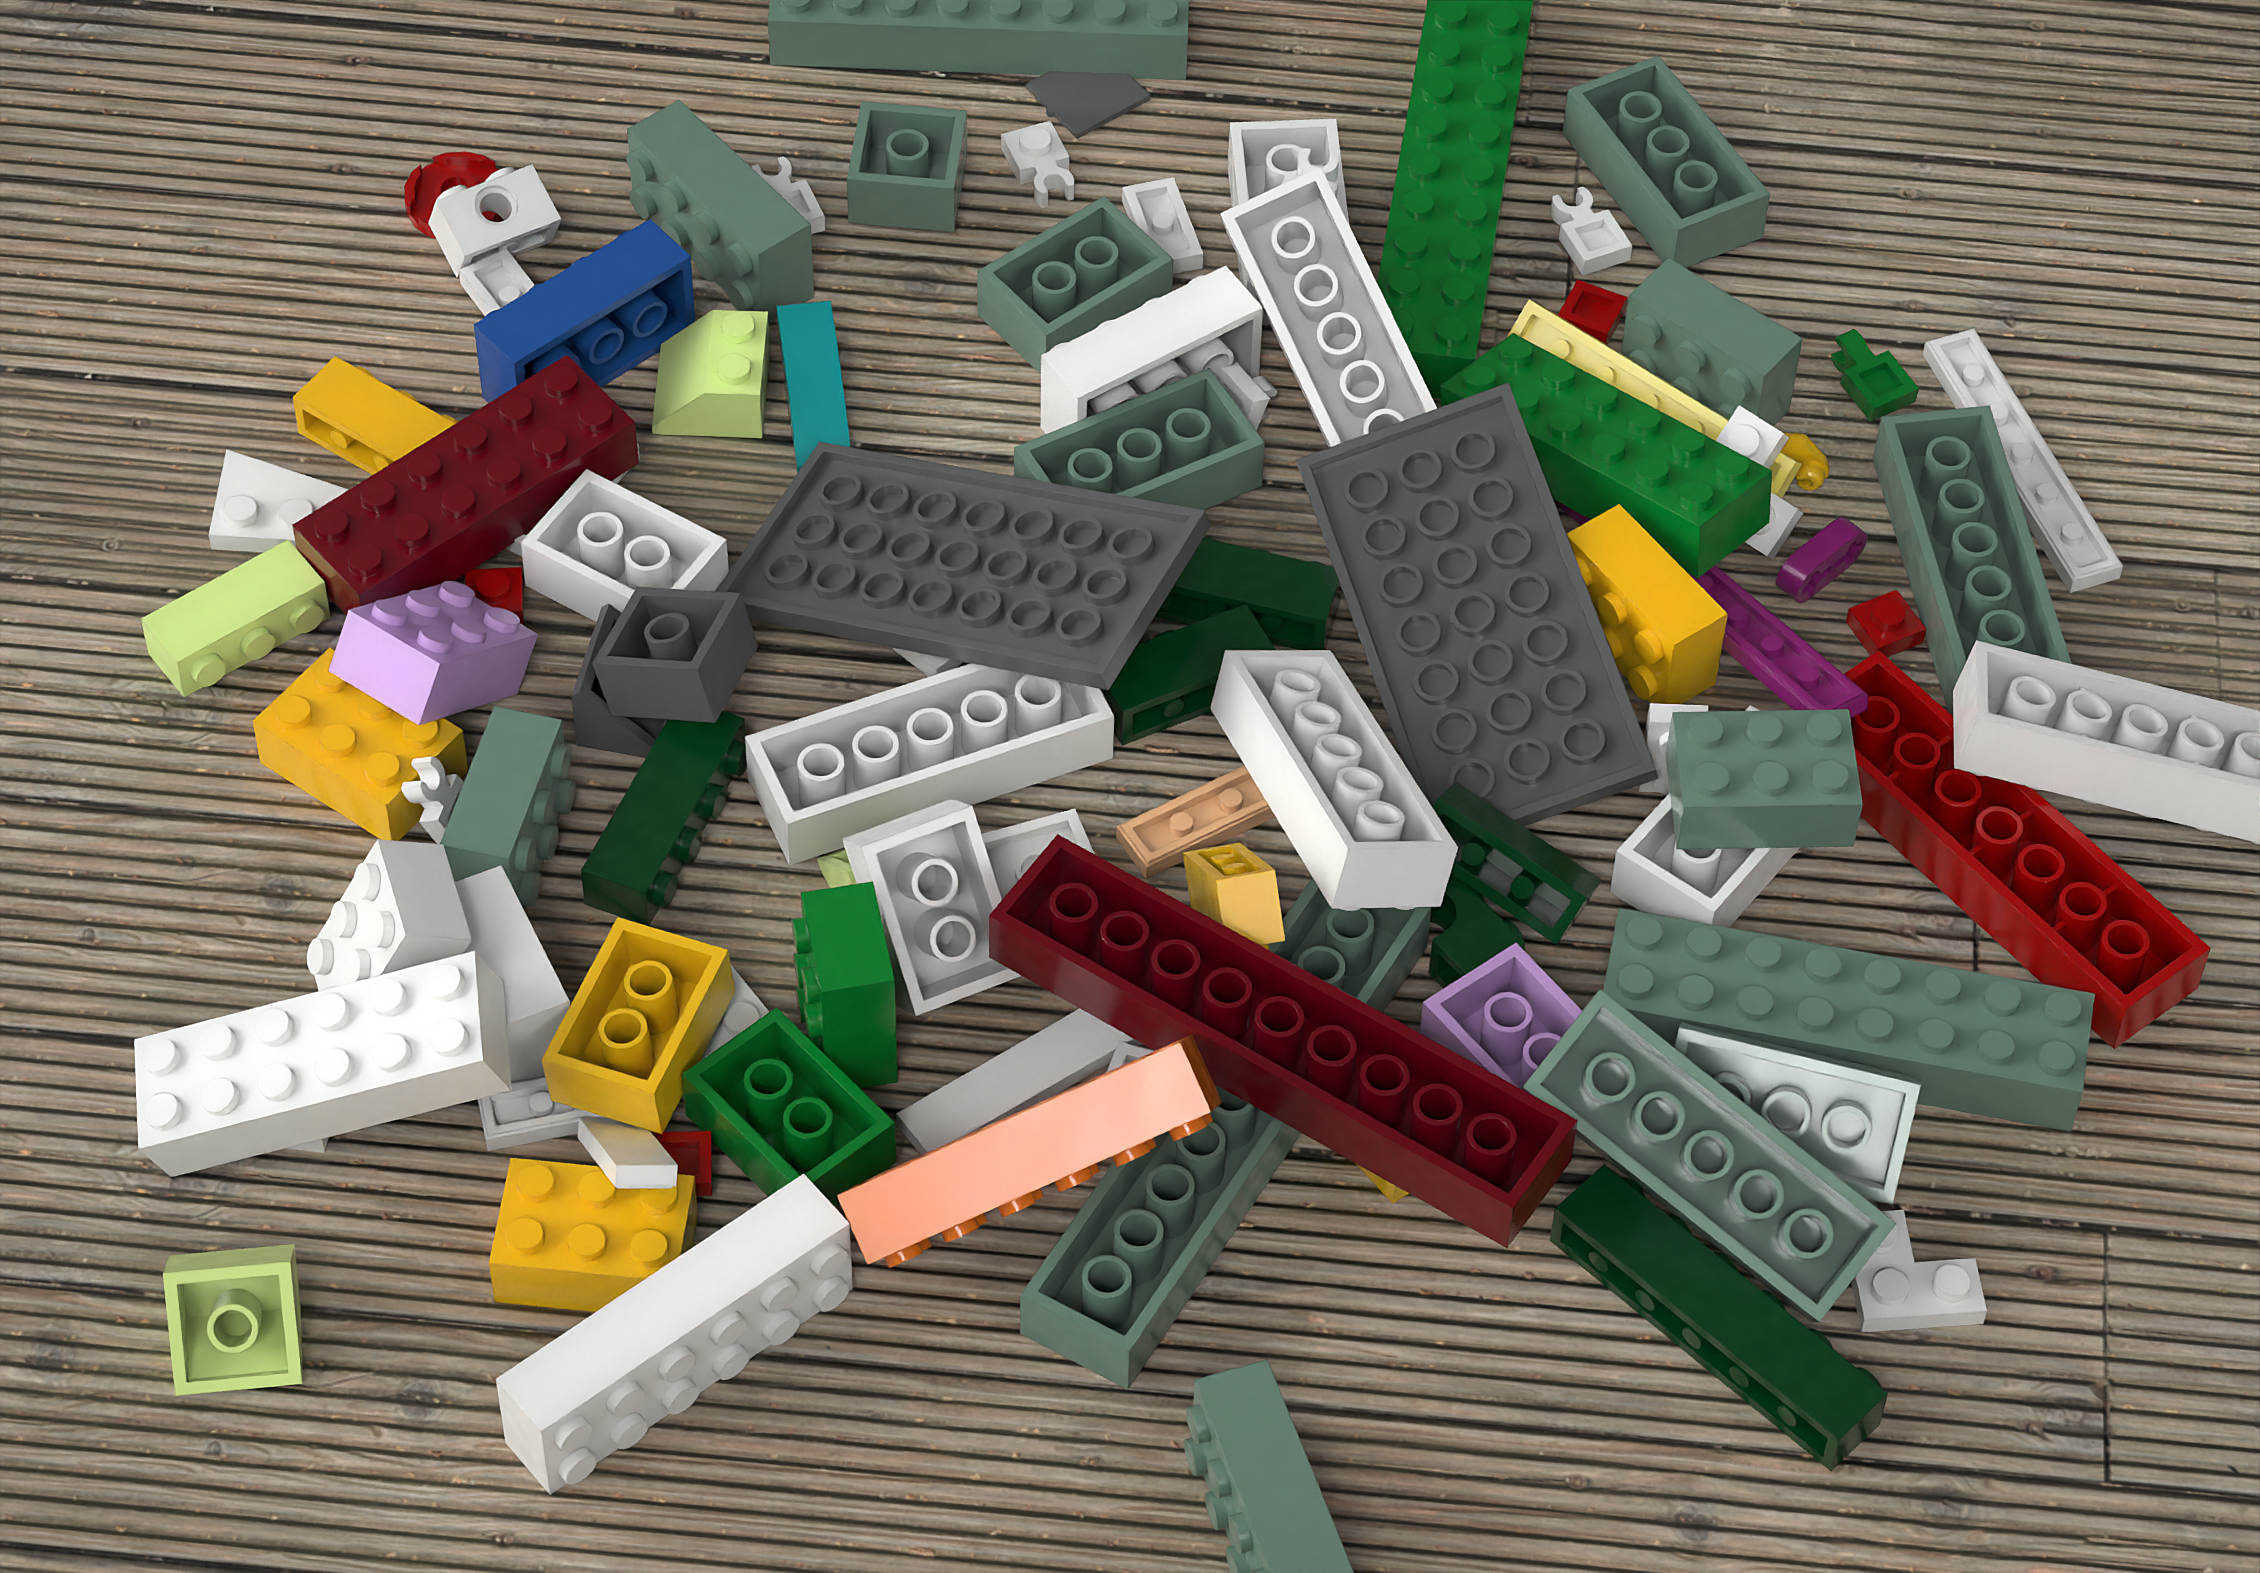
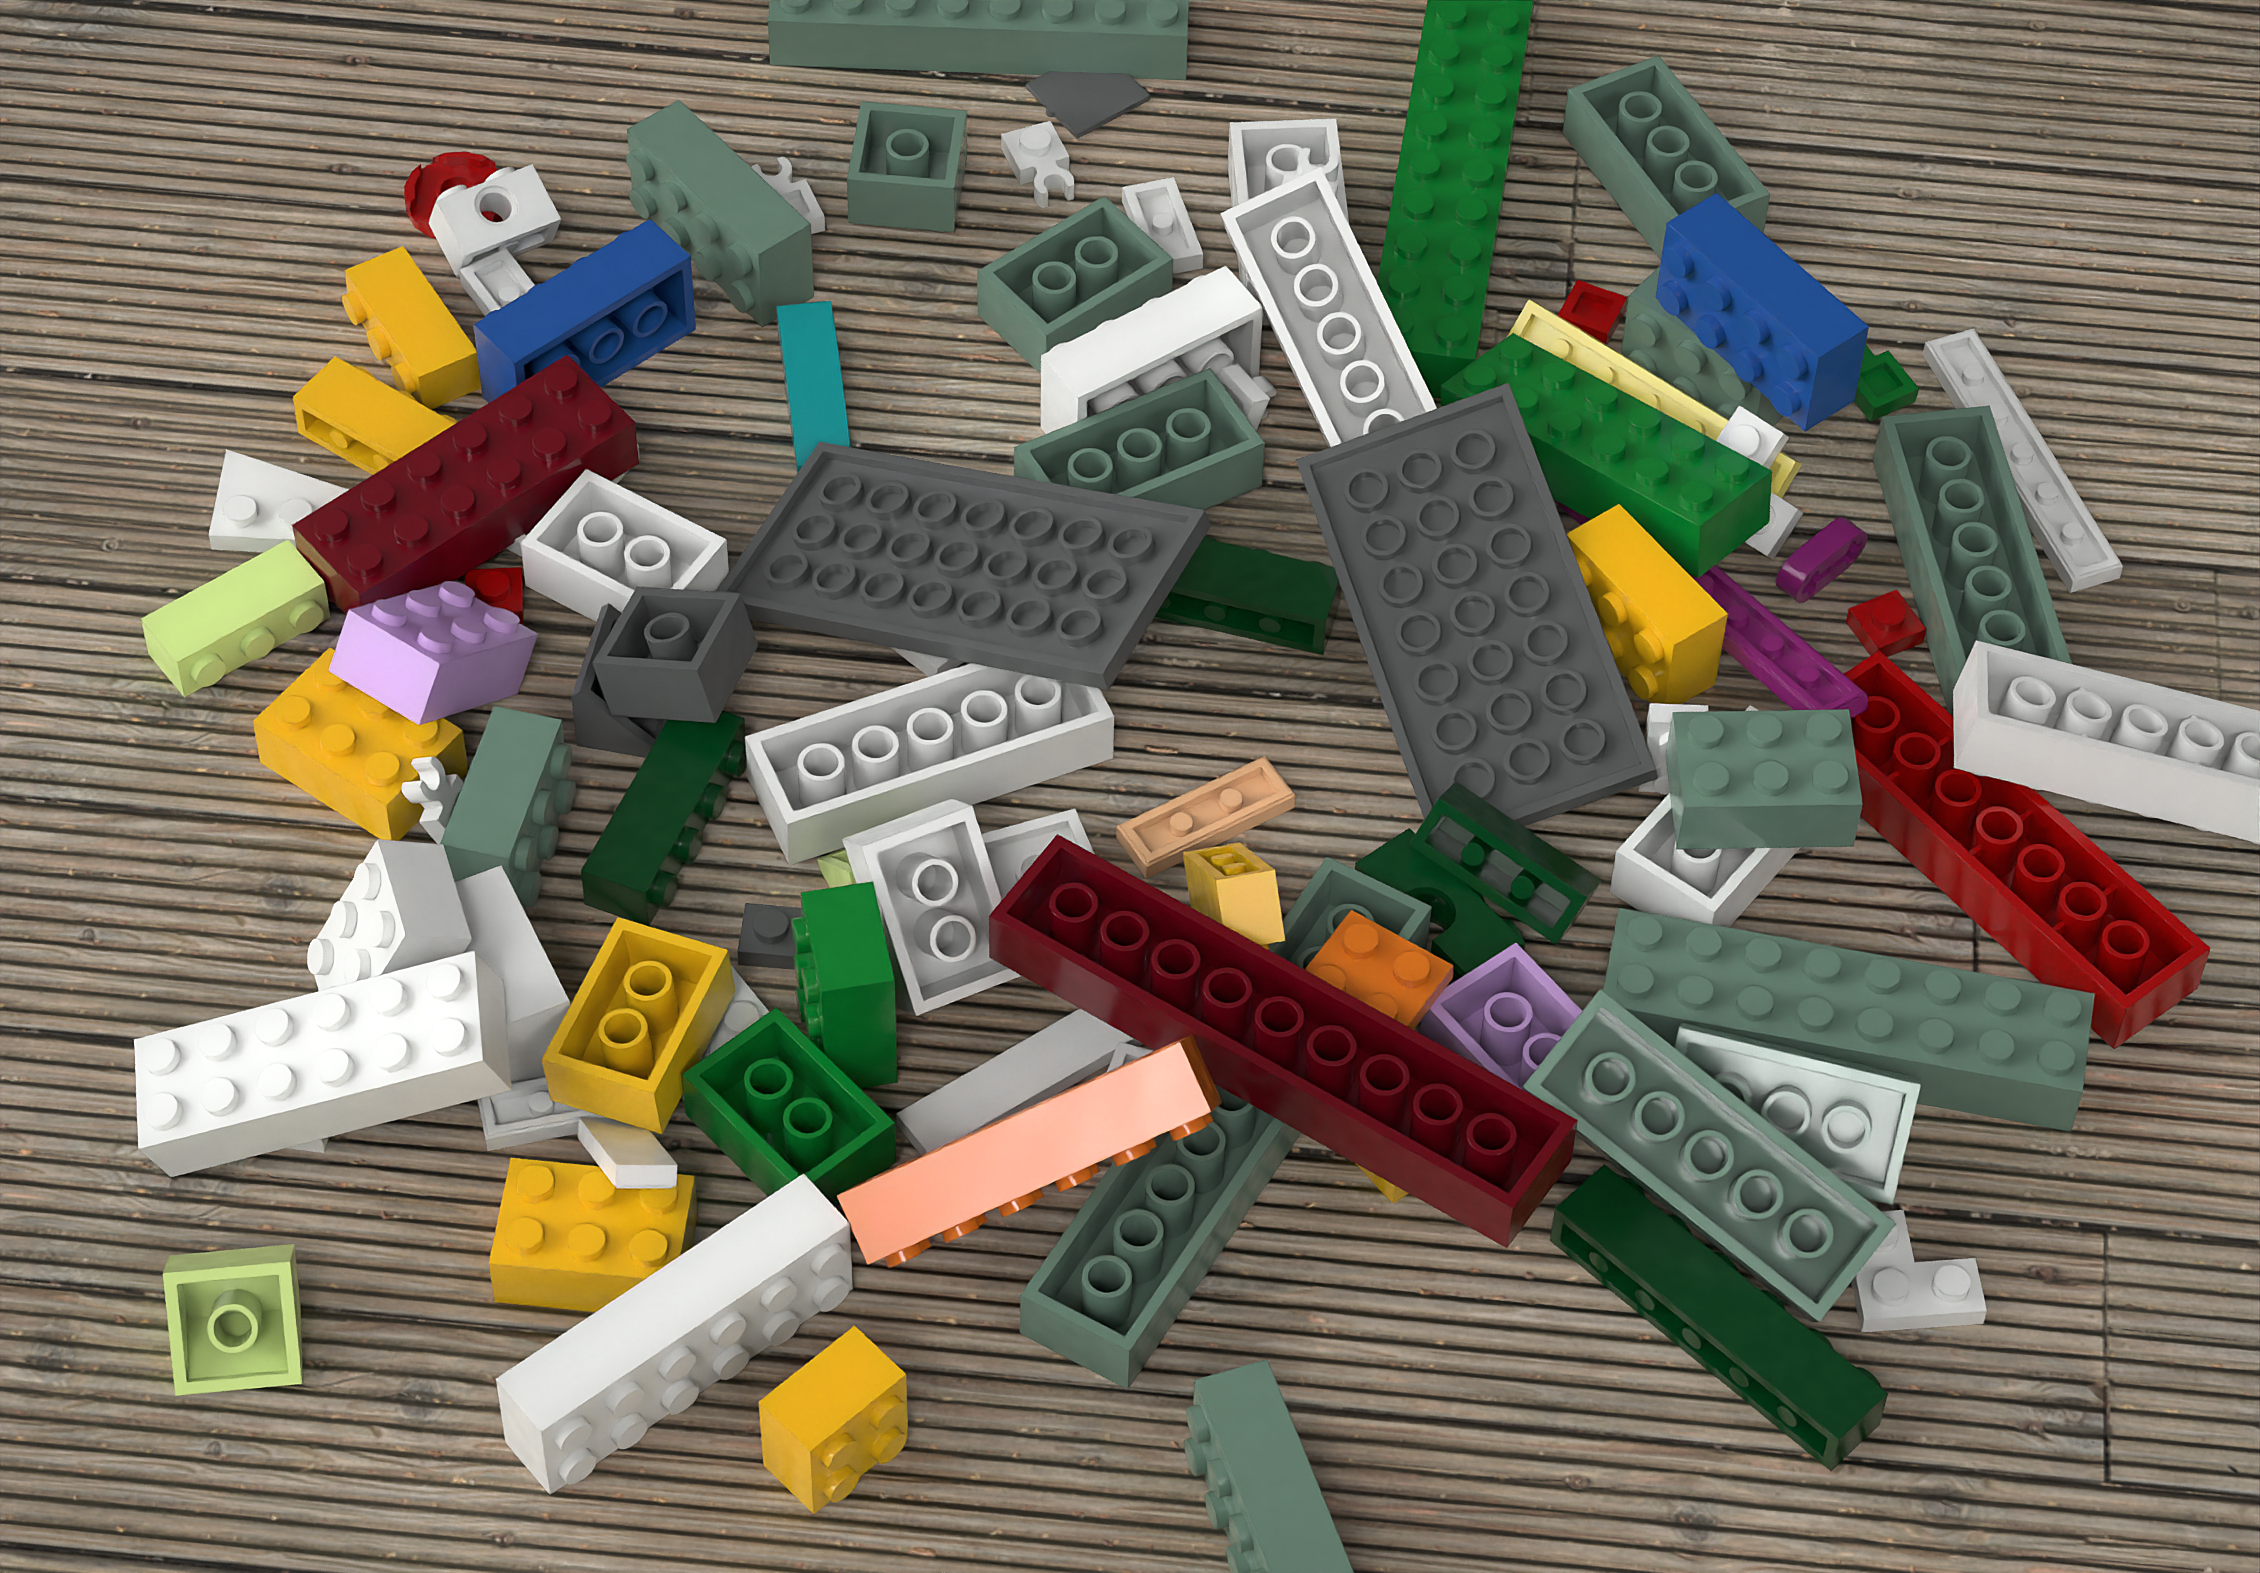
(411, 329): none -> yellow brick
(692, 1154): red plate -> none
(714, 377): yellowish green slope -> none
(767, 936): none -> dark grey plate
(834, 1420): none -> yellow brick
(1178, 672): dark green brick -> none
(1333, 780): white brick -> none
(1382, 969): none -> orange plate
(1590, 237): white plate -> none
(1761, 312): none -> blue brick
(1814, 463): yellow arm -> none

